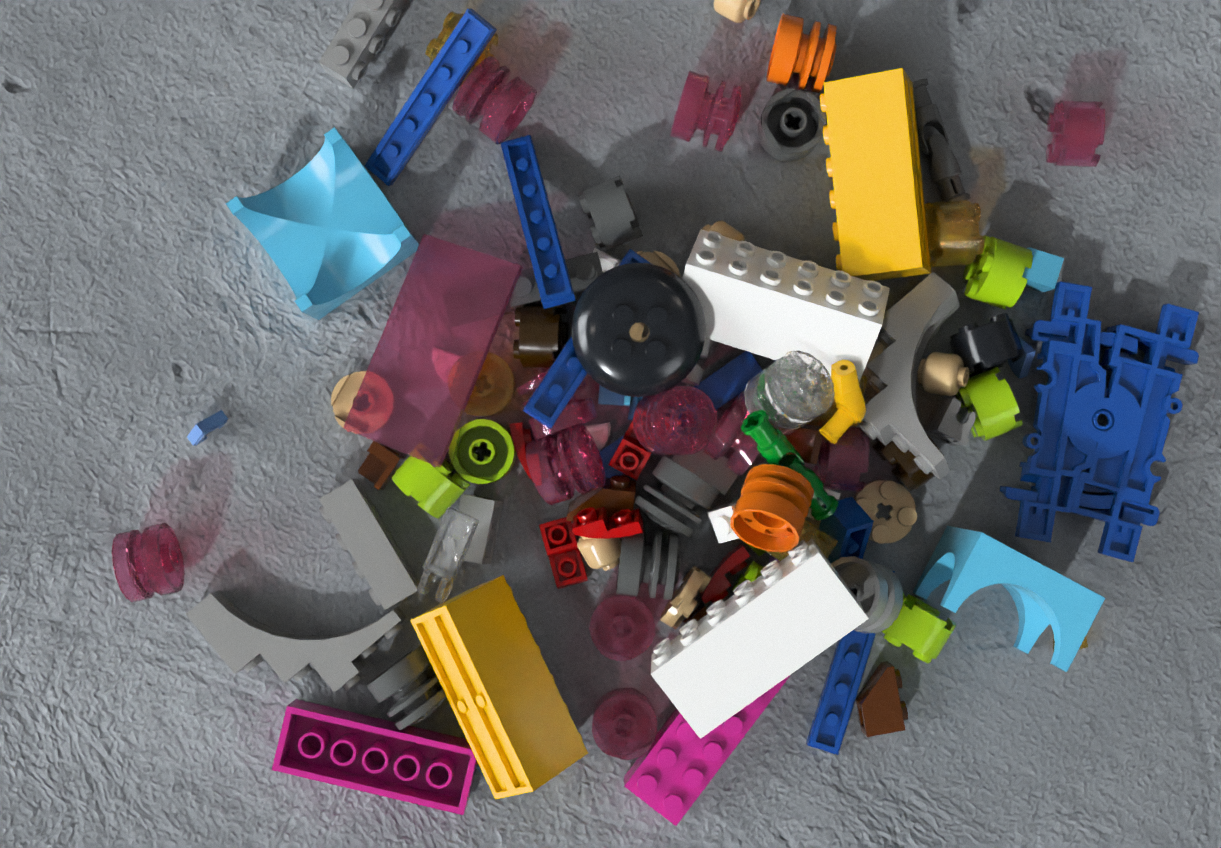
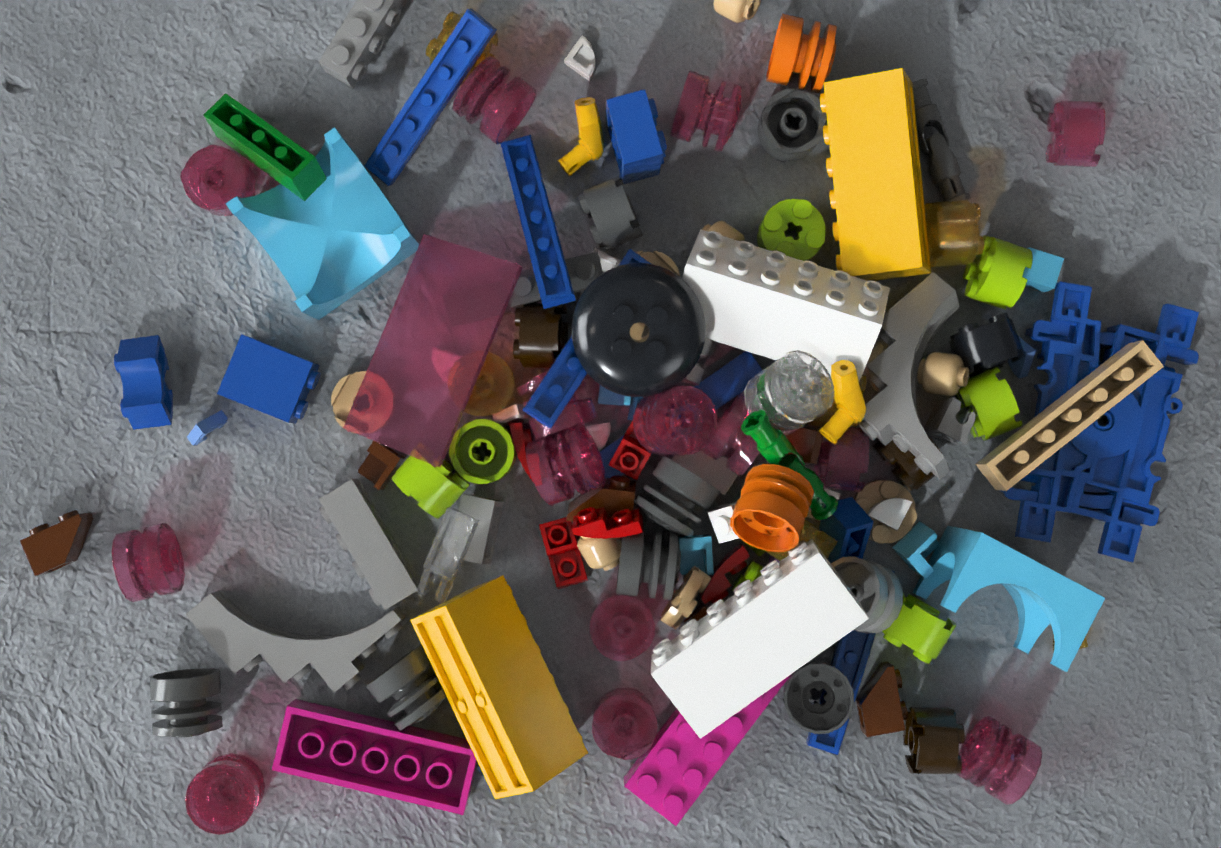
(57, 545): none -> reddish brown slope
(142, 372): none -> blue brick
(186, 704): none -> dark grey wheel
(204, 171): none -> clear pink brick
(213, 808): none -> clear pink wheel
(265, 146): none -> green brick
(269, 379): none -> blue brick
(510, 414): none -> white tile
(582, 58): none -> white tile
(590, 137): none -> yellow arm
(634, 137): none -> blue brick
(696, 552): none -> medium azure panel
(798, 216): none -> lime brick
(814, 716): none -> dark grey wheel
(890, 511): none -> white tile
(916, 547): none -> medium azure panel
(933, 741): none -> dark brown brick
(999, 760): none -> clear pink wheel
(1069, 415): none -> tan brick

